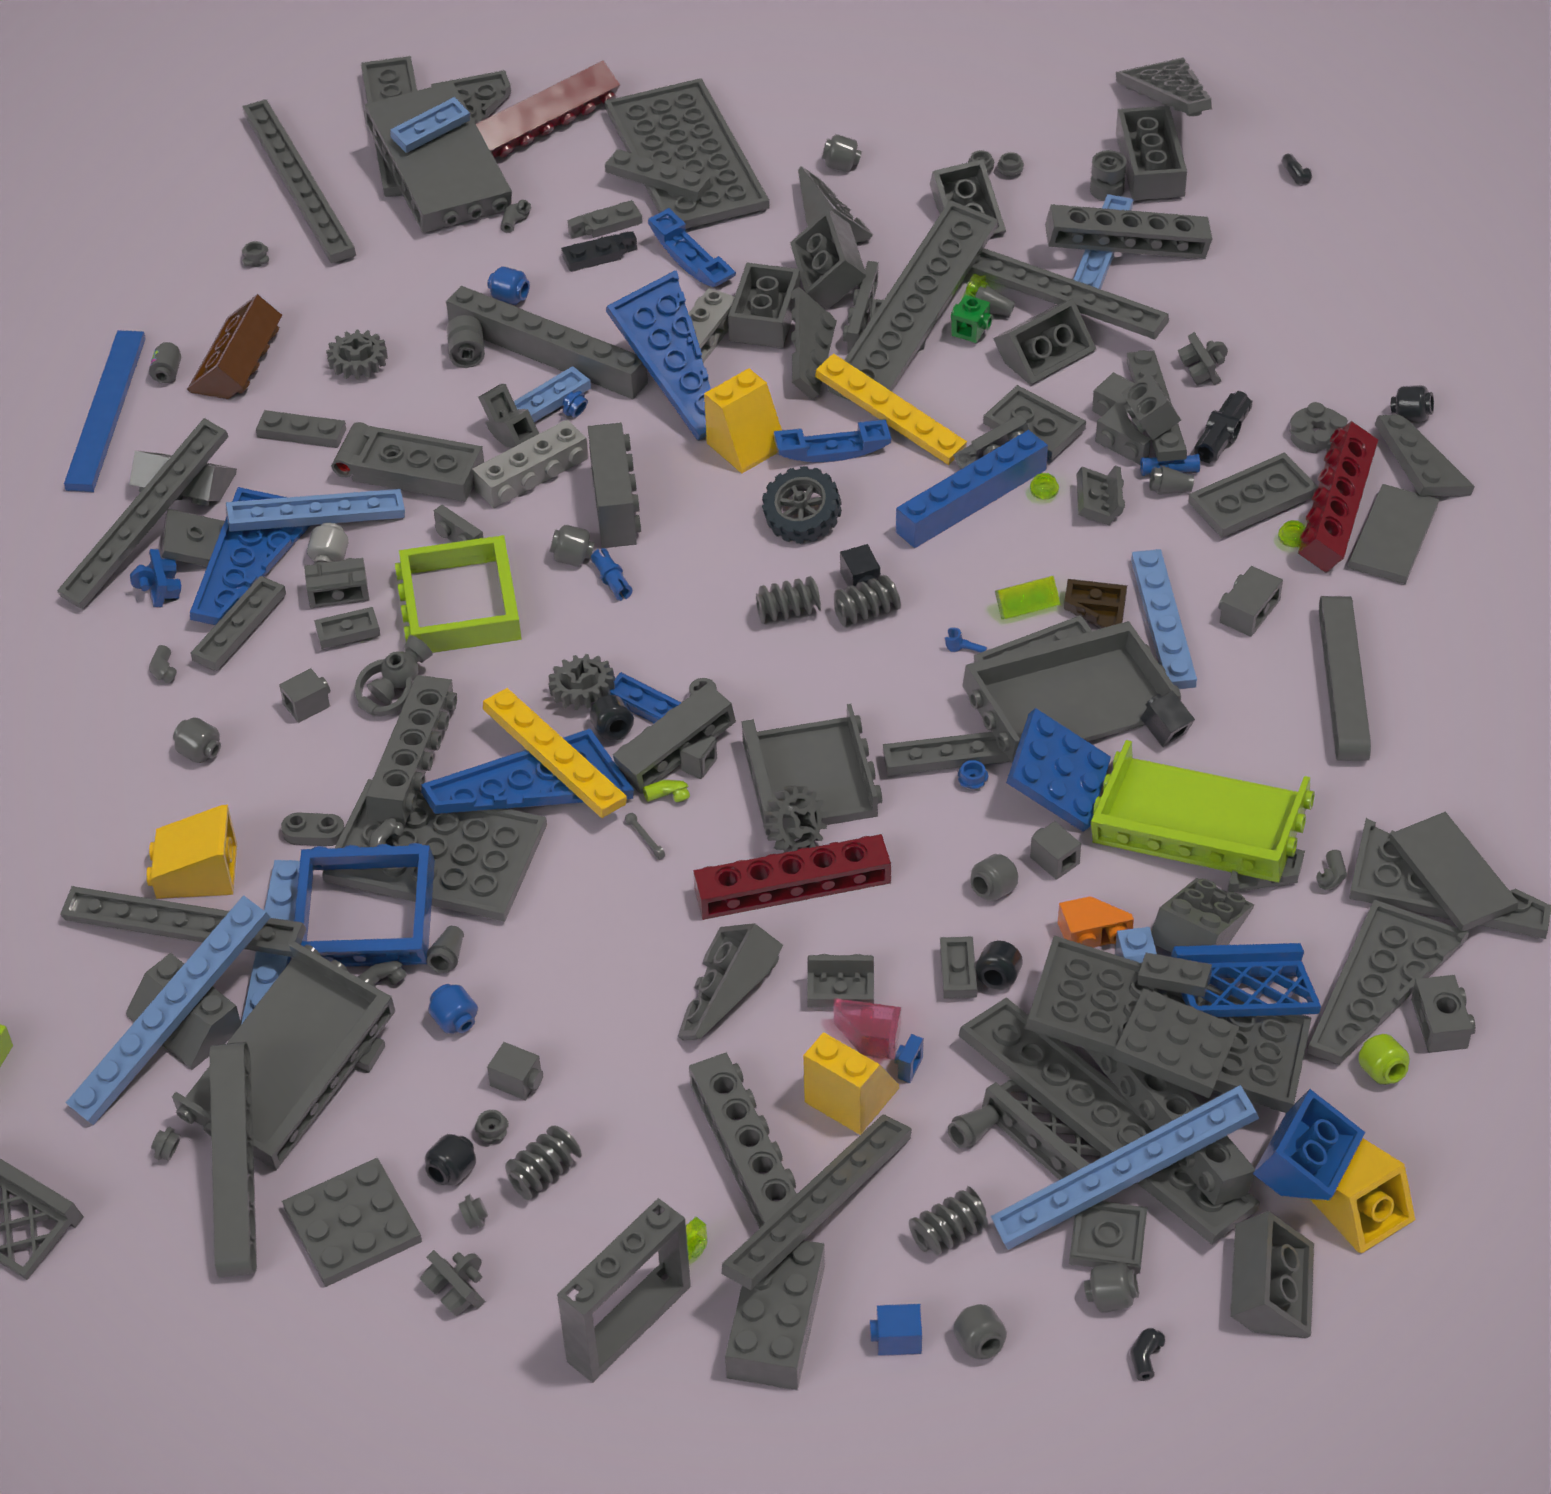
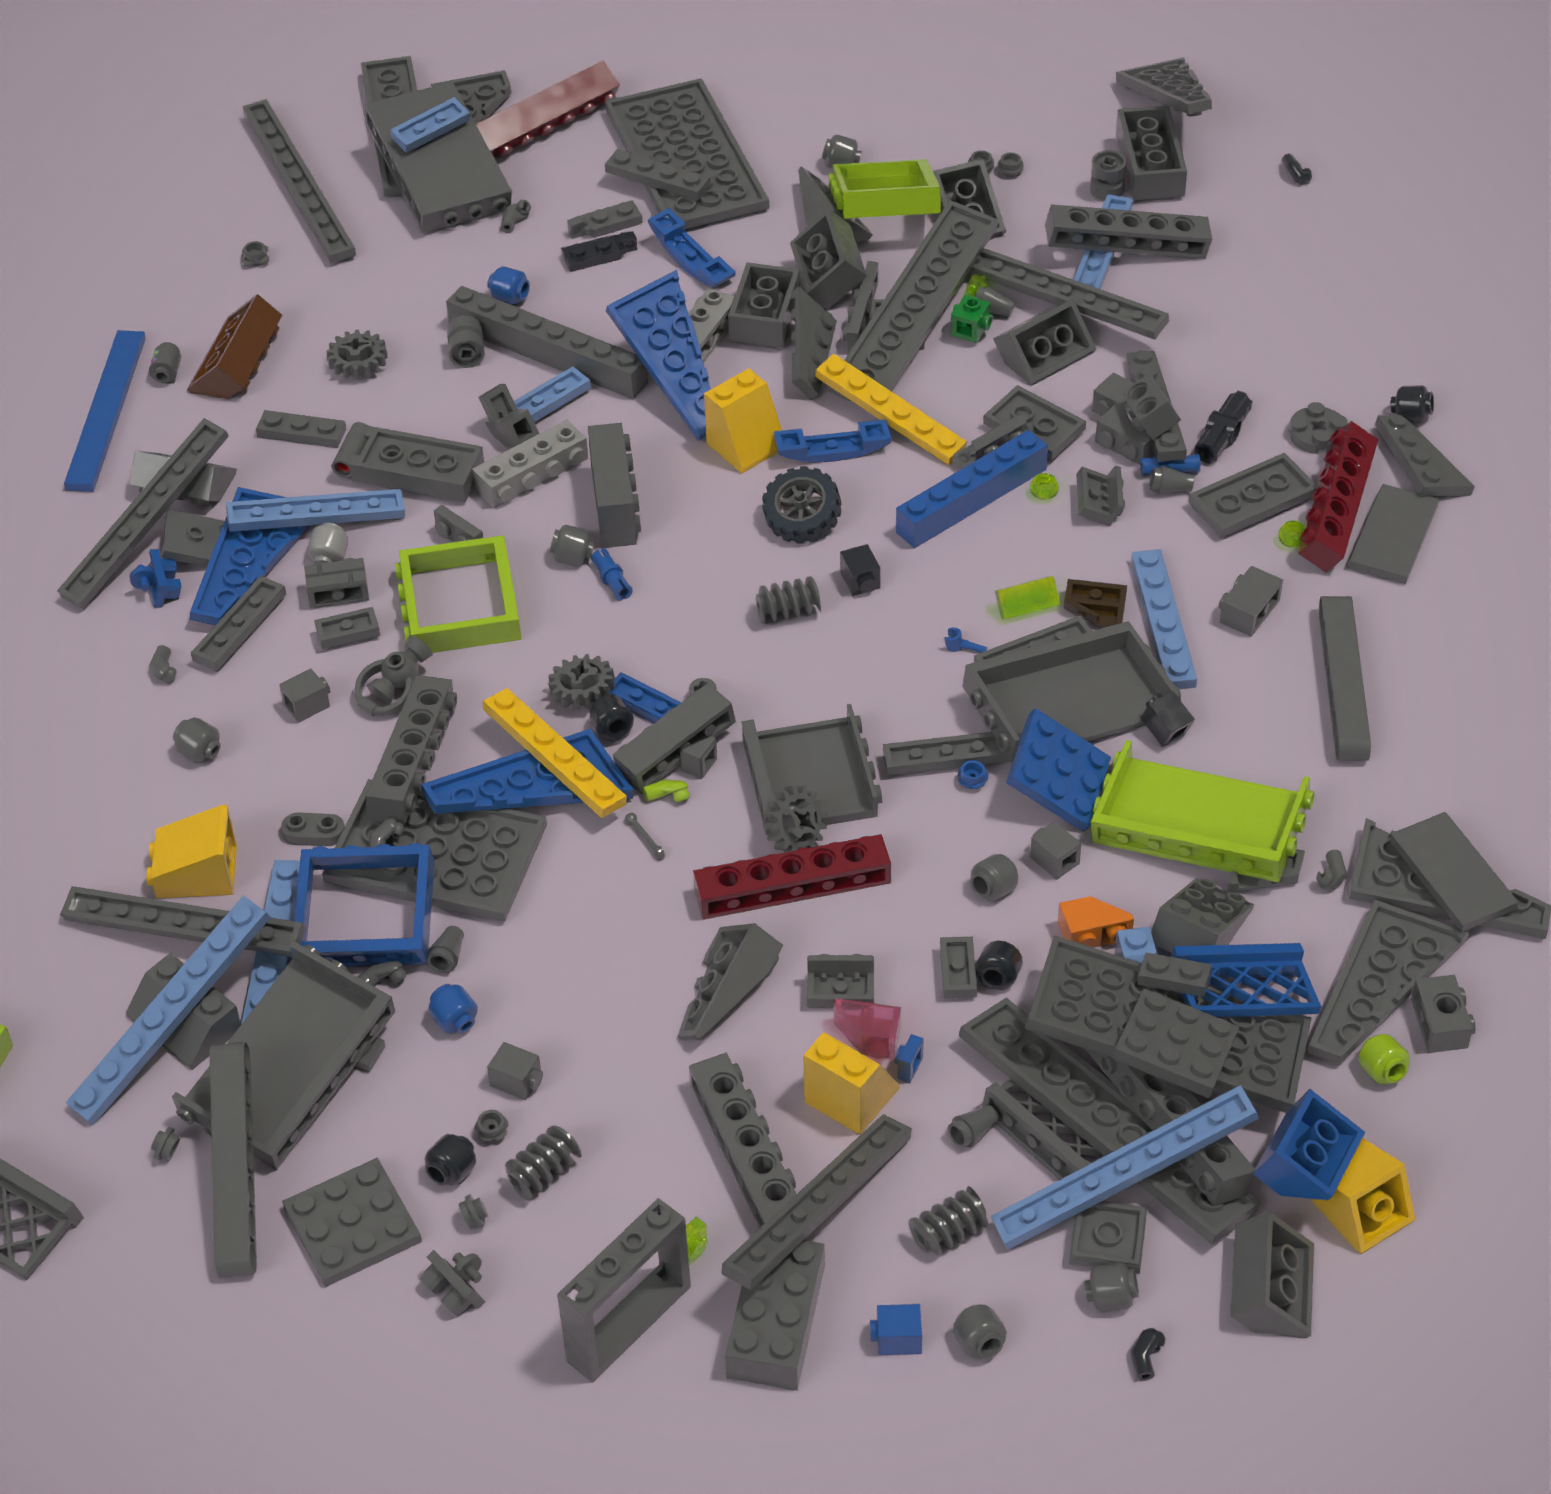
(574, 404): blue plate -> none
(864, 598): dark grey piece -> none
(885, 188): none -> lime window
(1195, 351): dark grey hips -> none

